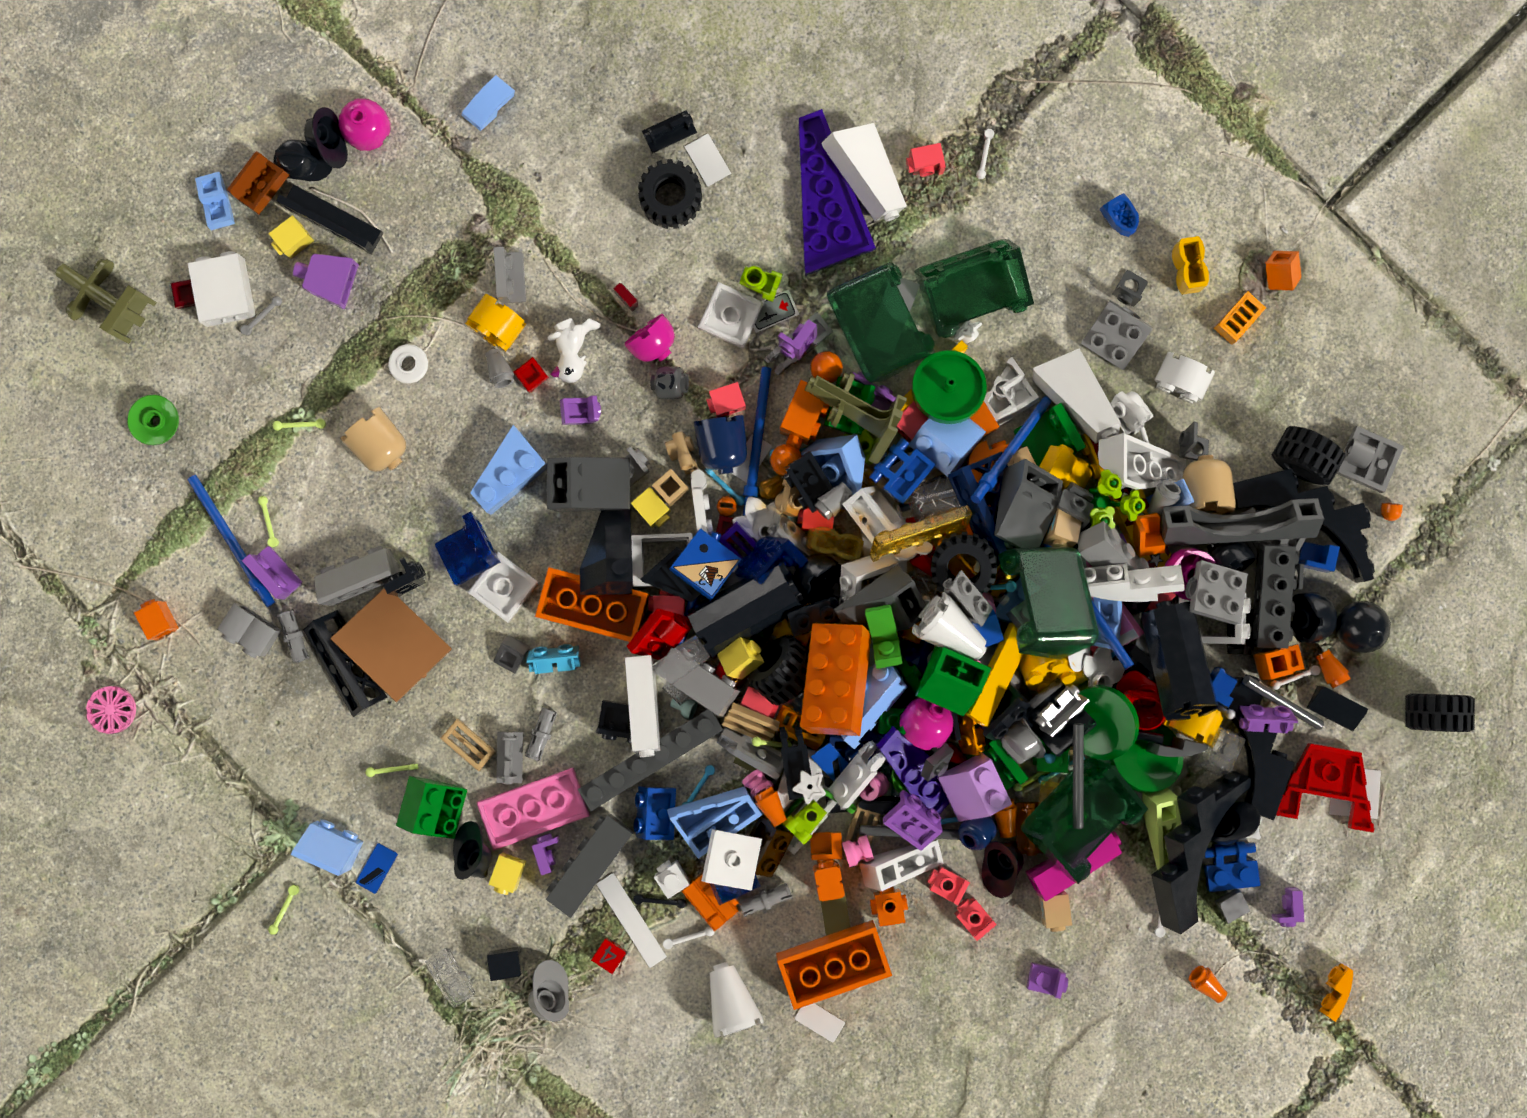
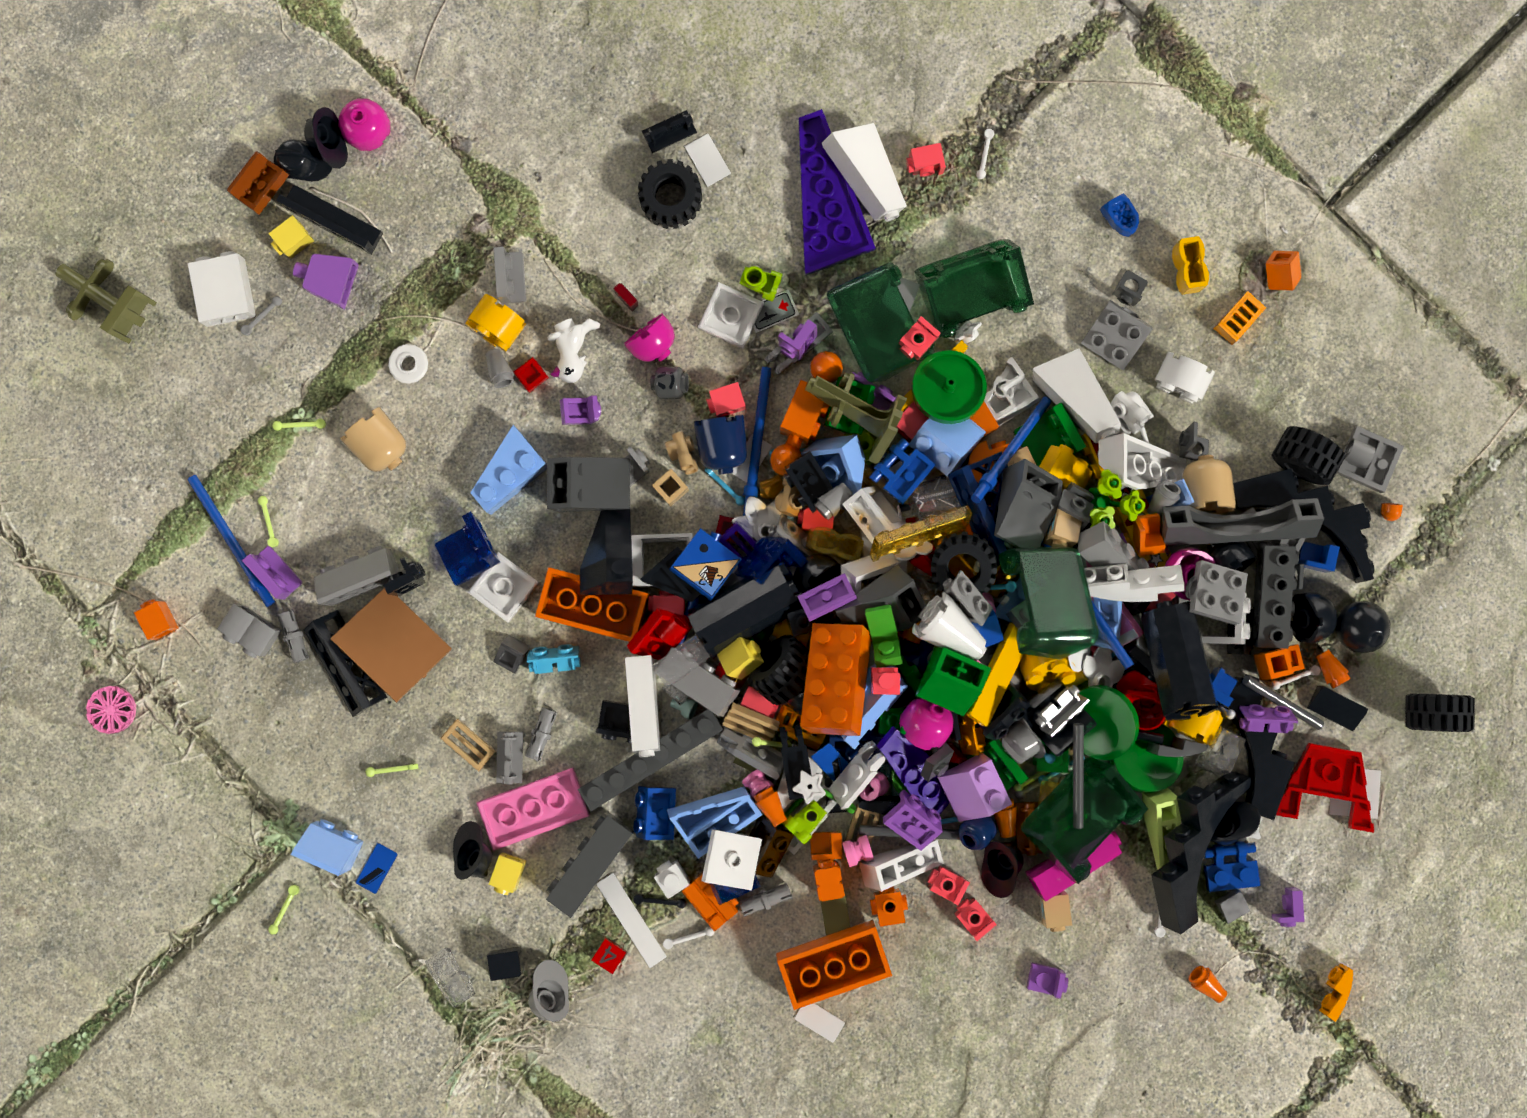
(145, 411): bright green dish -> none
(183, 294): dark red tile -> none
(215, 201): light blue slope -> none
(431, 807): green slope -> none
(487, 102): light blue slope -> none
(544, 857): medium lavender bracket -> none
(651, 508): light yellow brick -> none
(700, 501): white hinge -> none
(709, 770): medium azure hinge -> none
(724, 510): orange hinge -> none
(731, 1002): white cone -> none
(827, 597): none -> medium lavender plate
(885, 681): none -> coral brick
(926, 331): none -> coral brick

